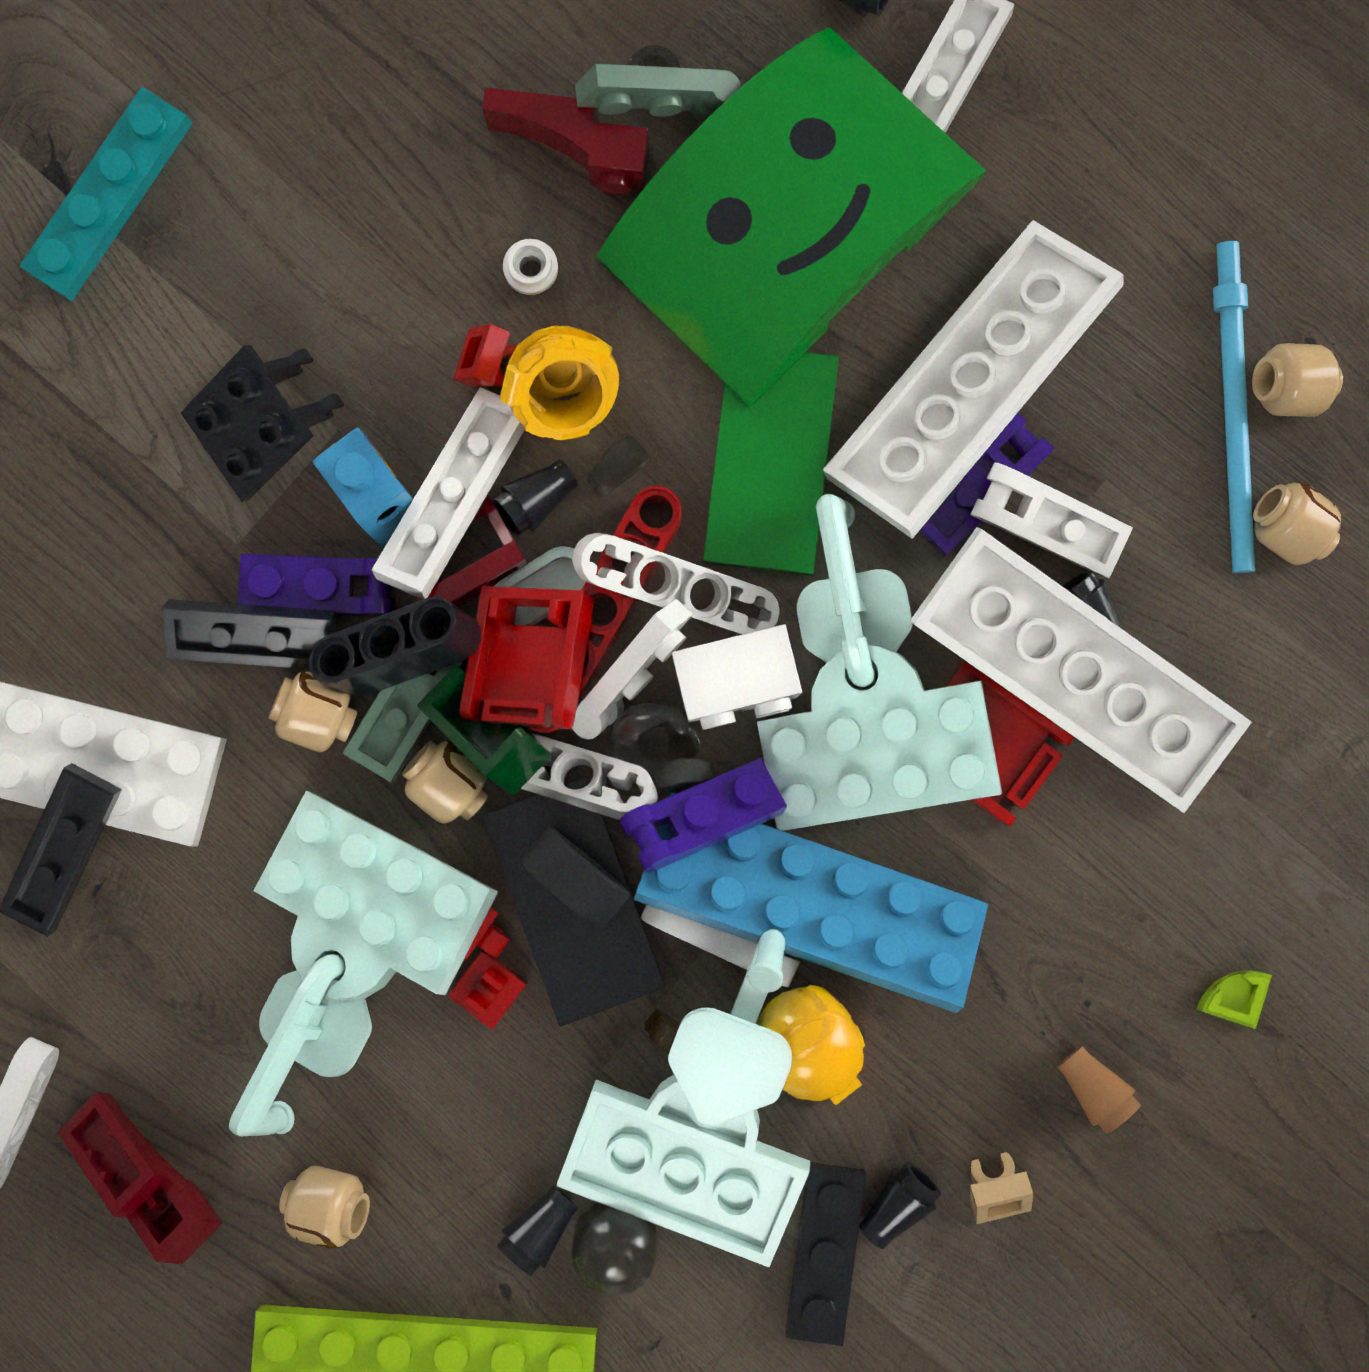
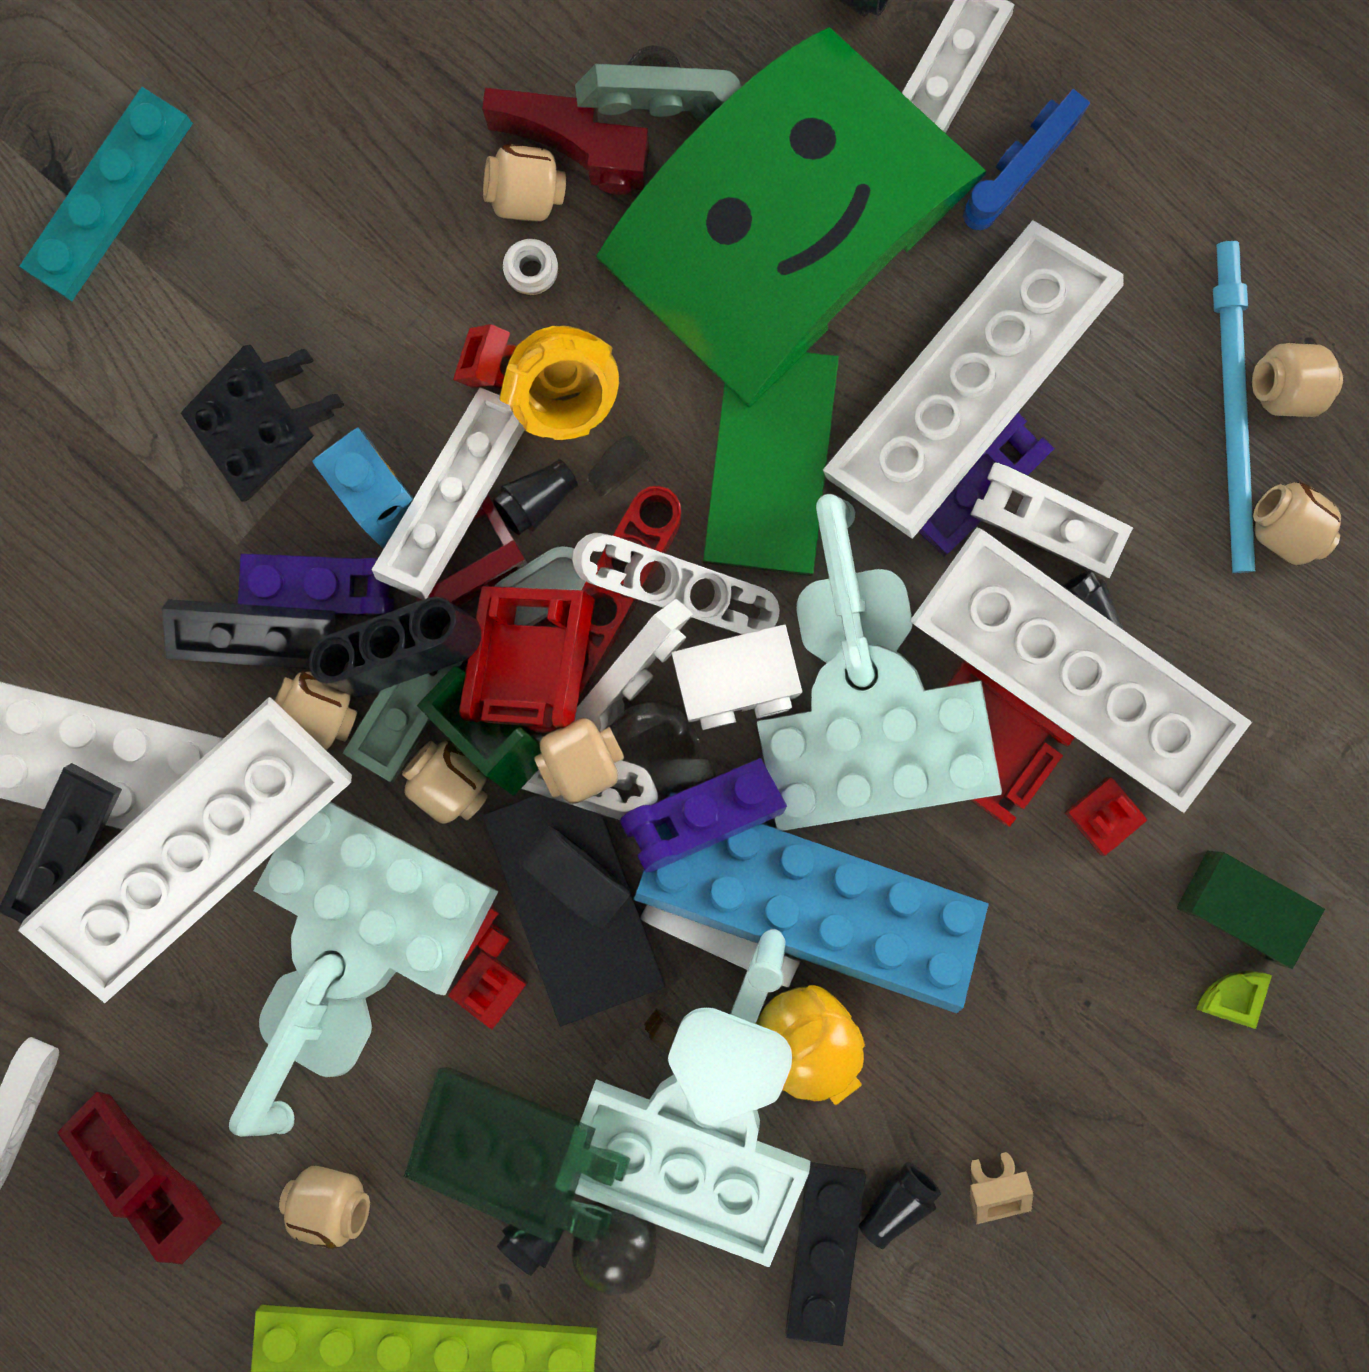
(186, 851): none -> white plate
(511, 1158): none -> clear green tile
(523, 183): none -> tan head
(579, 760): none -> tan head
(1022, 162): none -> blue plate
(1099, 1091): medium nougat cone -> none
(1106, 816): none -> red tile
(1251, 908): none -> dark green panel

